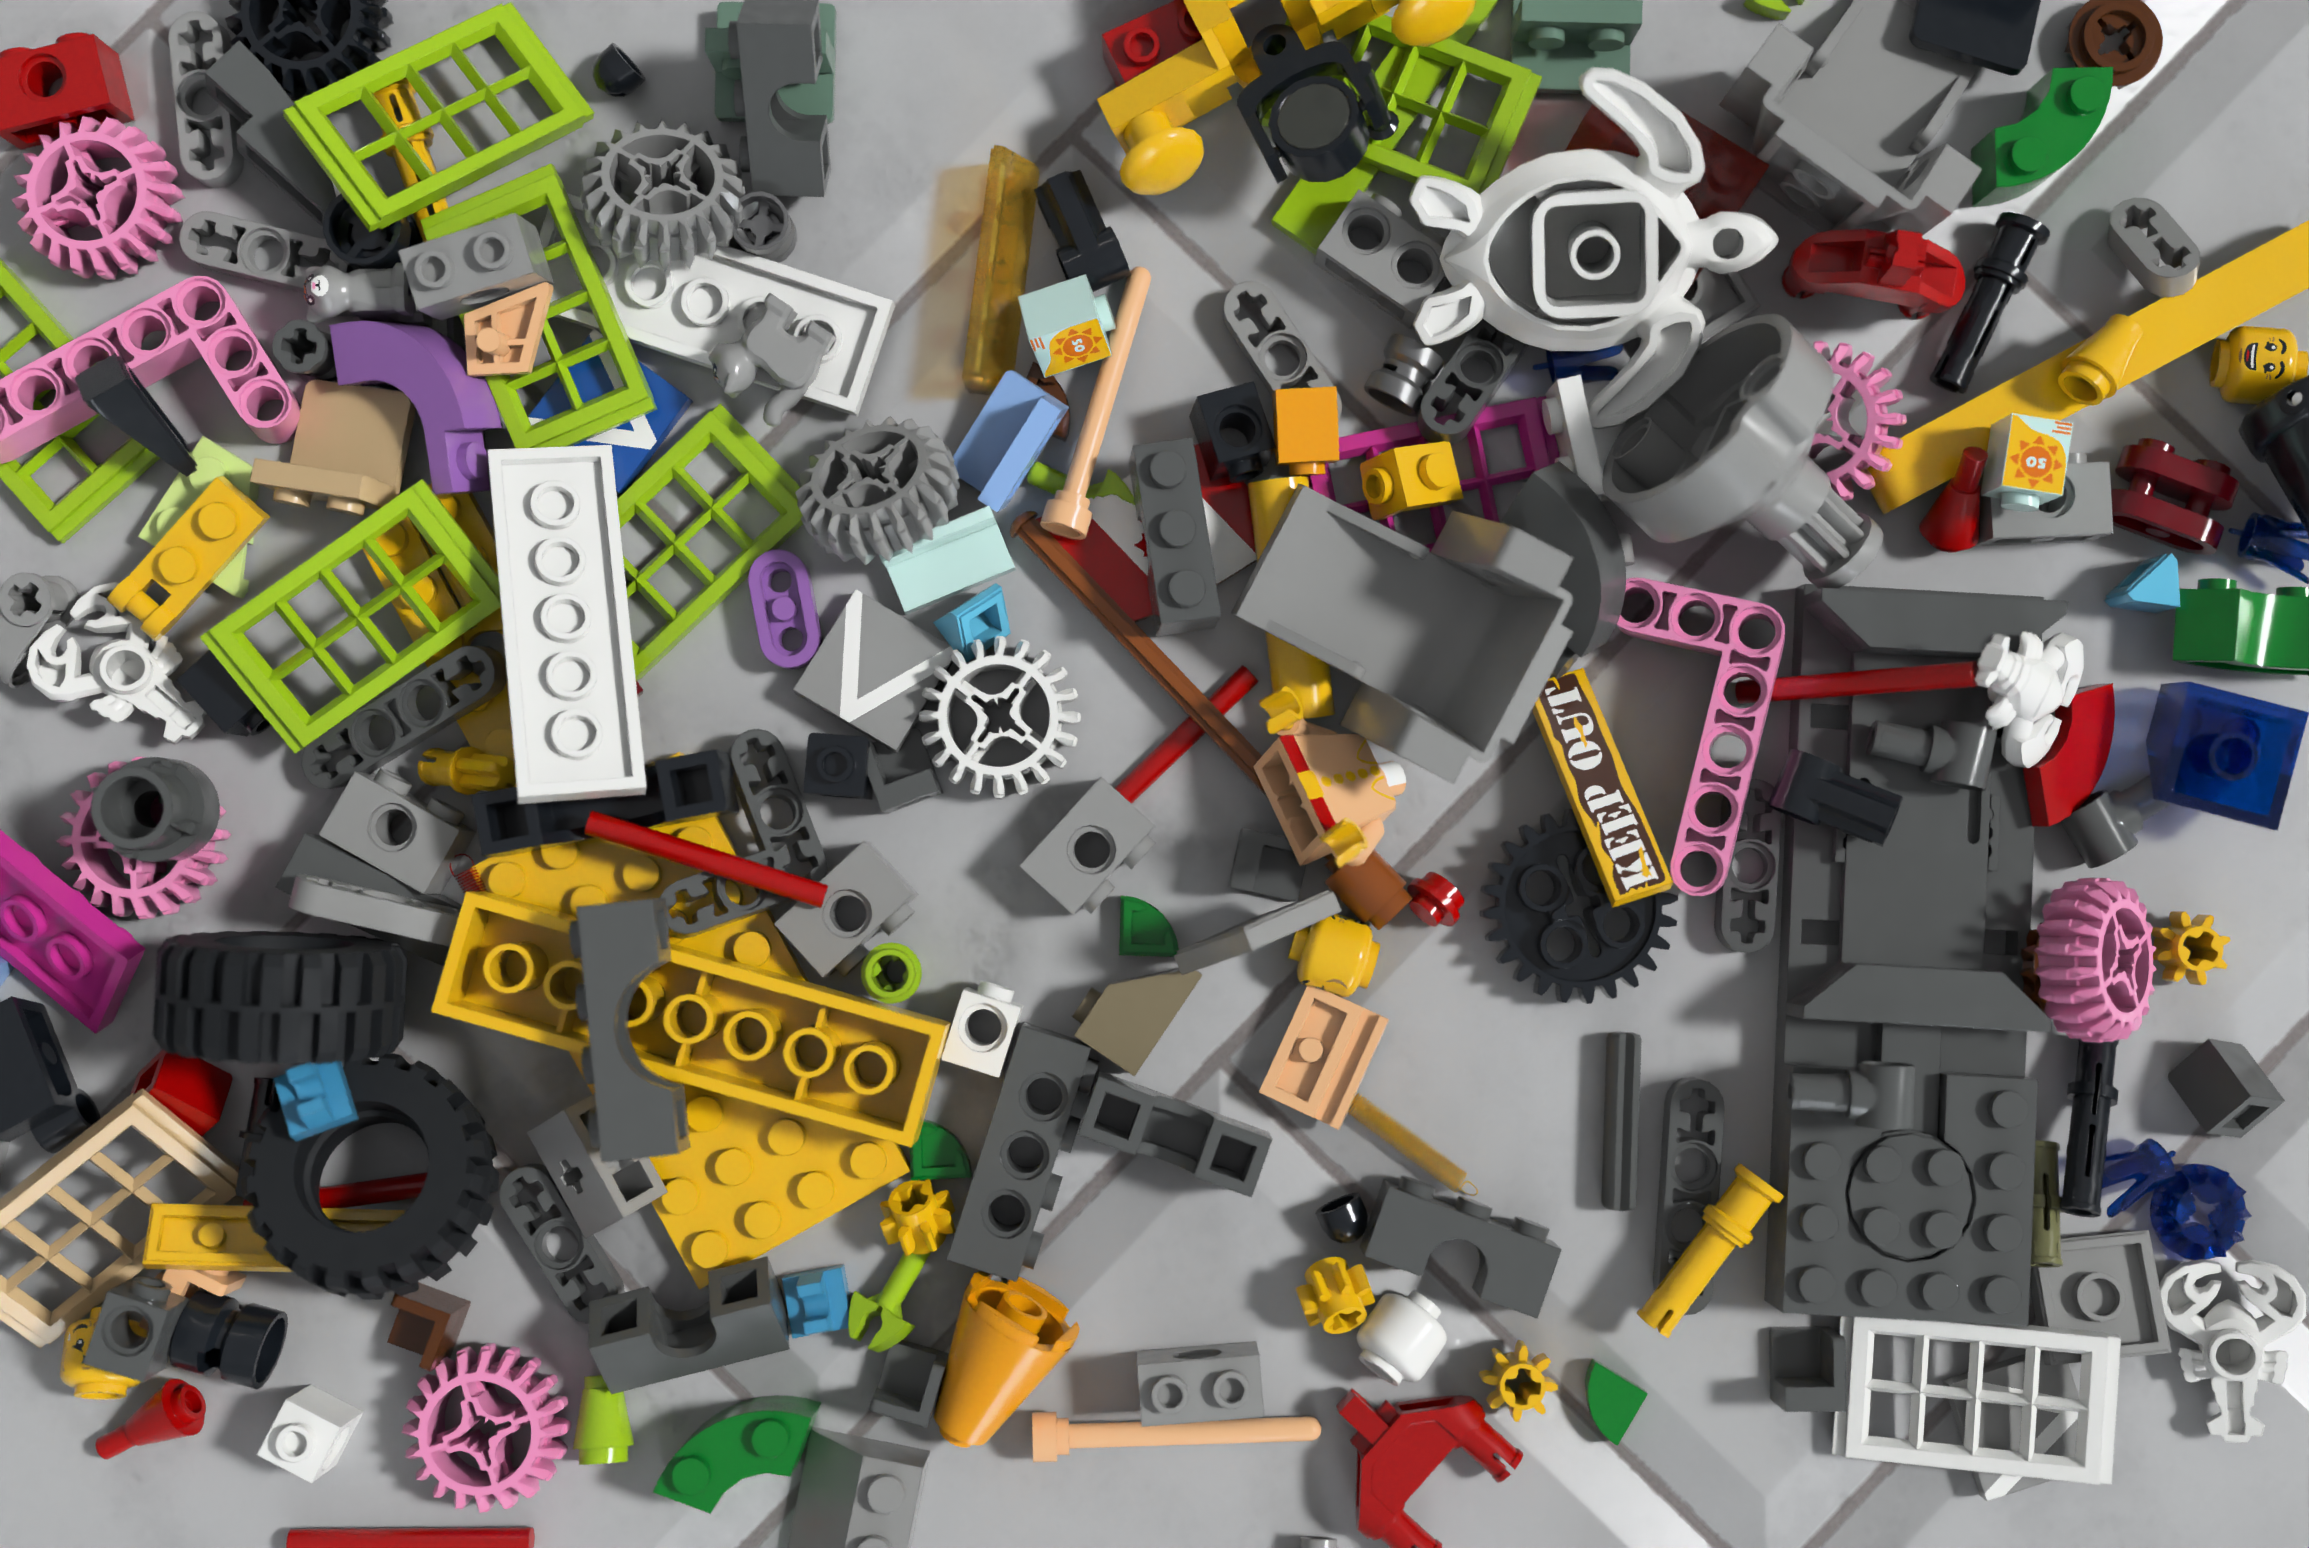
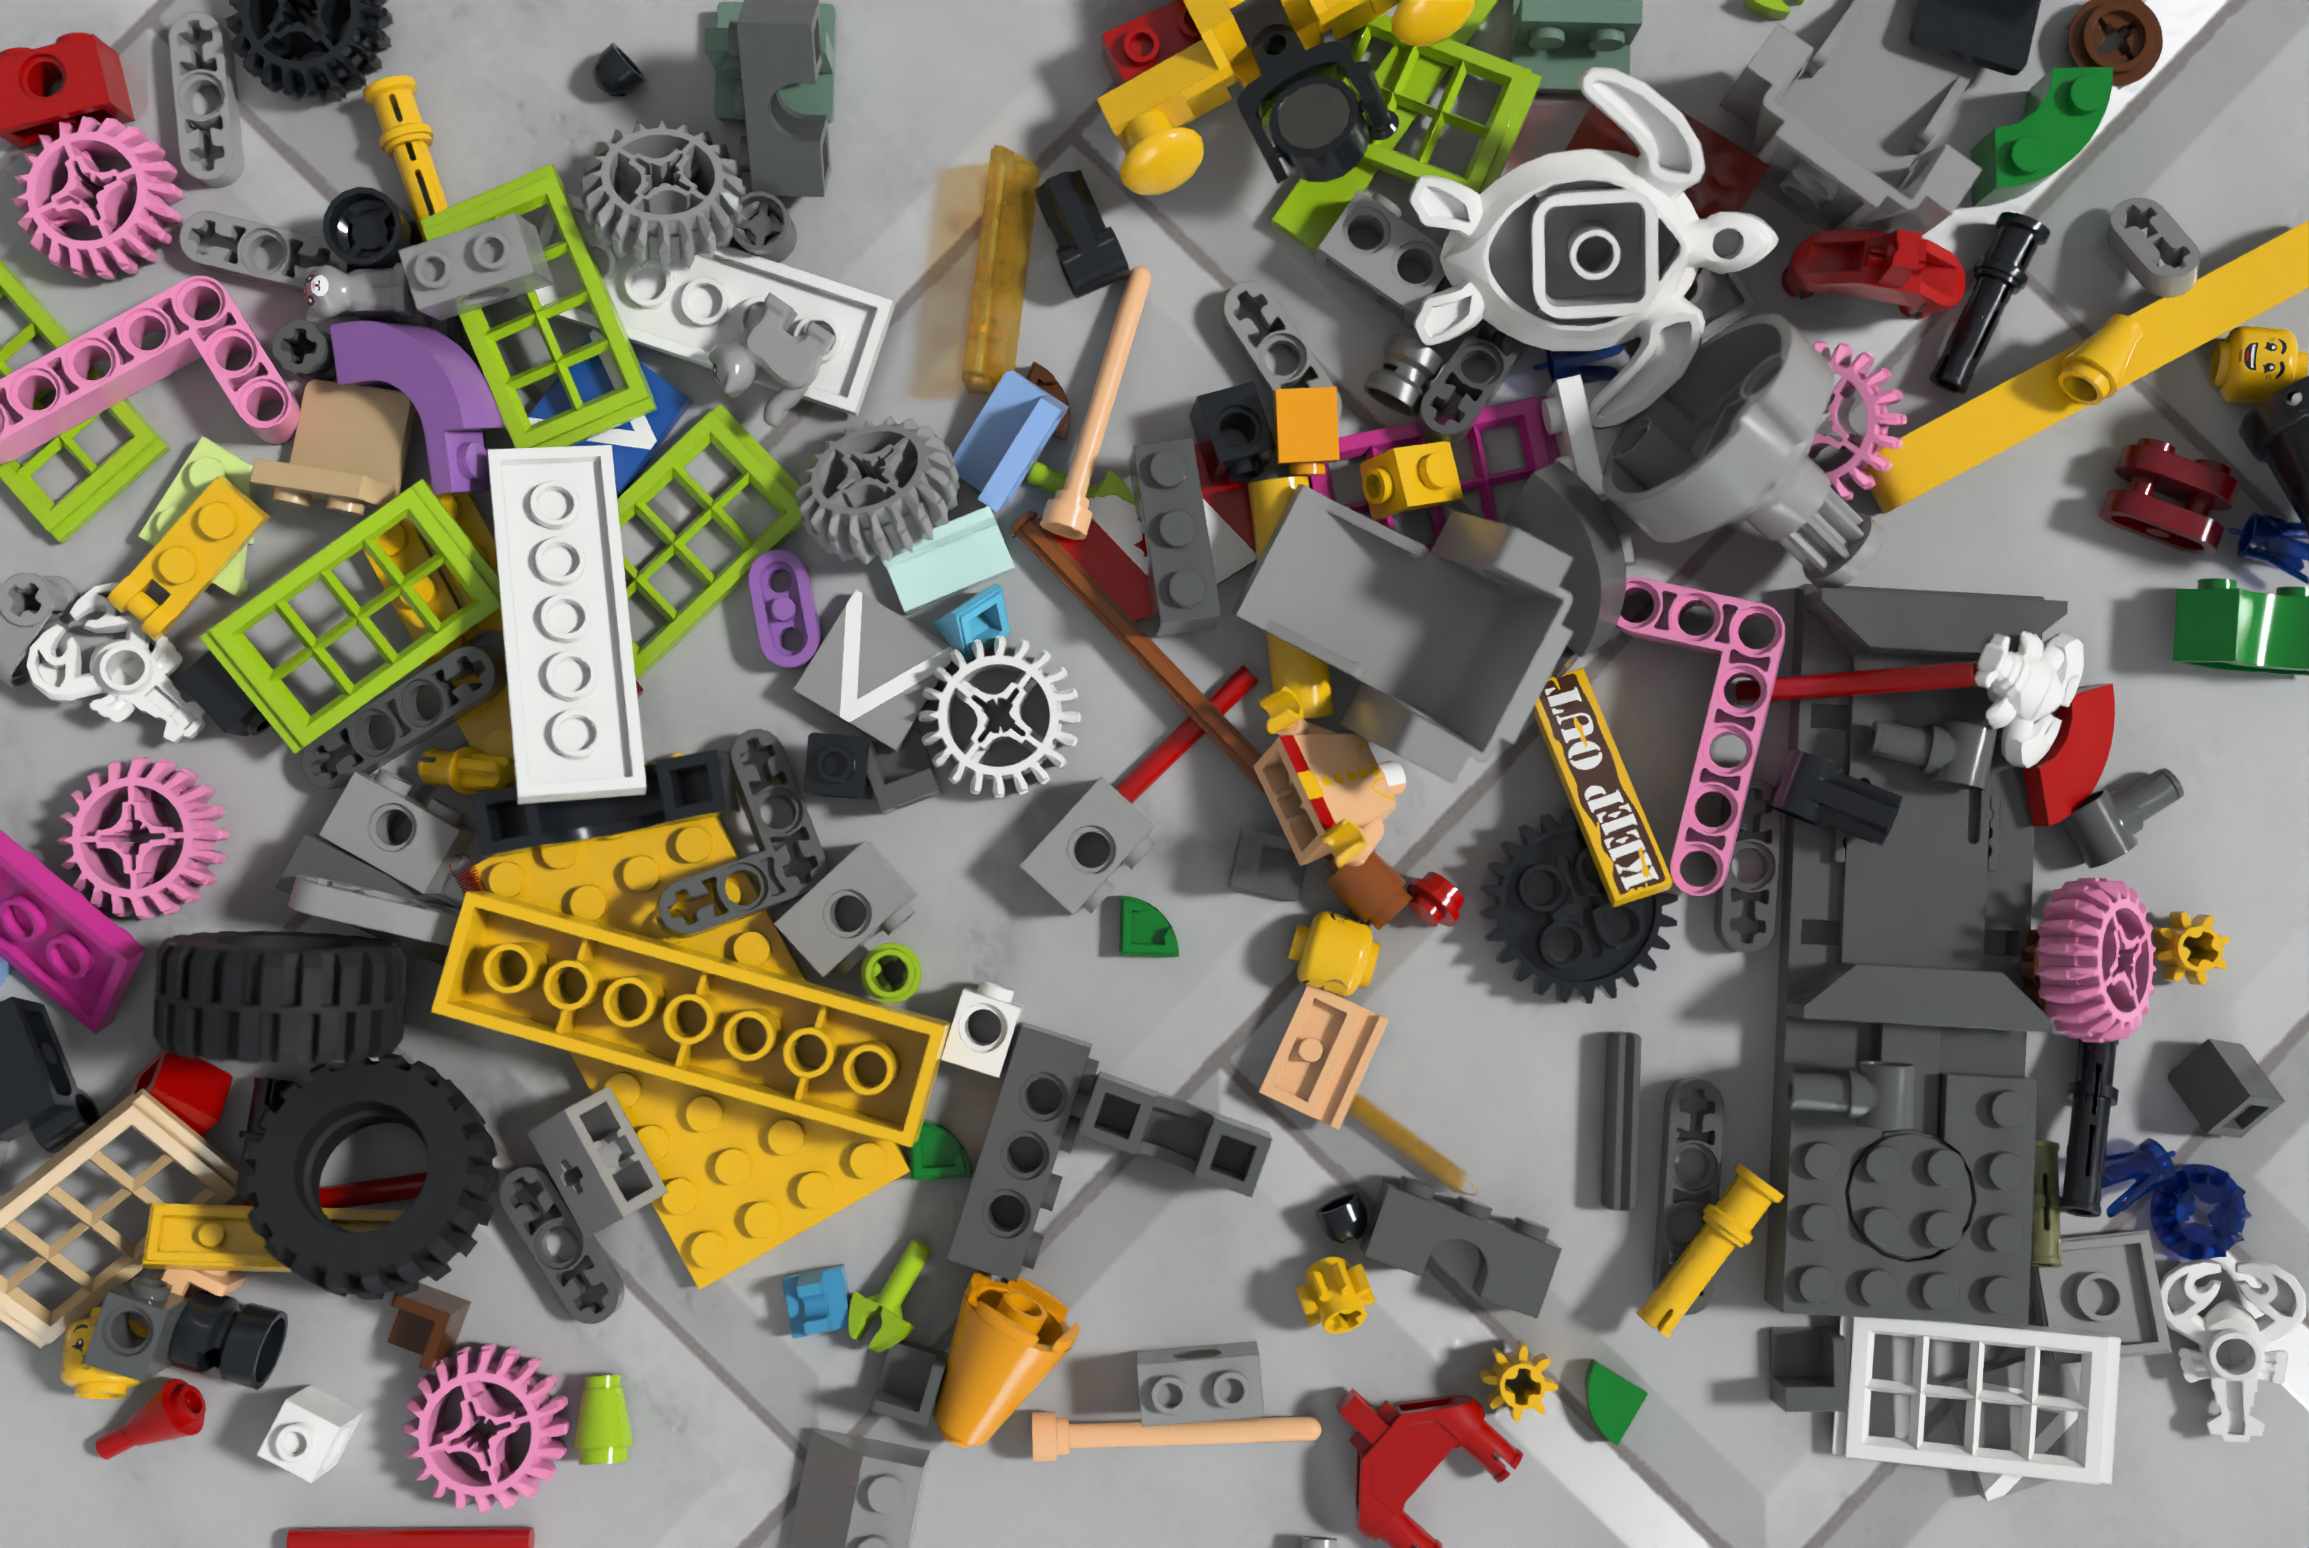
(124, 401): black slope -> none
(124, 803): dark grey piece -> none
(266, 138): dark grey slope -> none
(315, 1098): dark azure tile -> none
(344, 166): lime piece -> none
(507, 333): light nougat piece -> none
(635, 1108): dark grey arch -> none
(646, 1344): dark grey arch -> none
(706, 859): red bar -> none
(737, 1444): green brick -> none
(917, 1217): yellow gear -> none
(1067, 325): light aqua brick -> none
(1132, 1015): dark tan slope -> none
(1257, 932): light grey tile -> none
(1401, 1337): white head -> none
(1955, 516): red cone -> none
(2026, 461): brick -> none
(2077, 516): light grey brick -> none
(2149, 587): medium azure slope -> none
(2223, 752): clear blue slope -> none

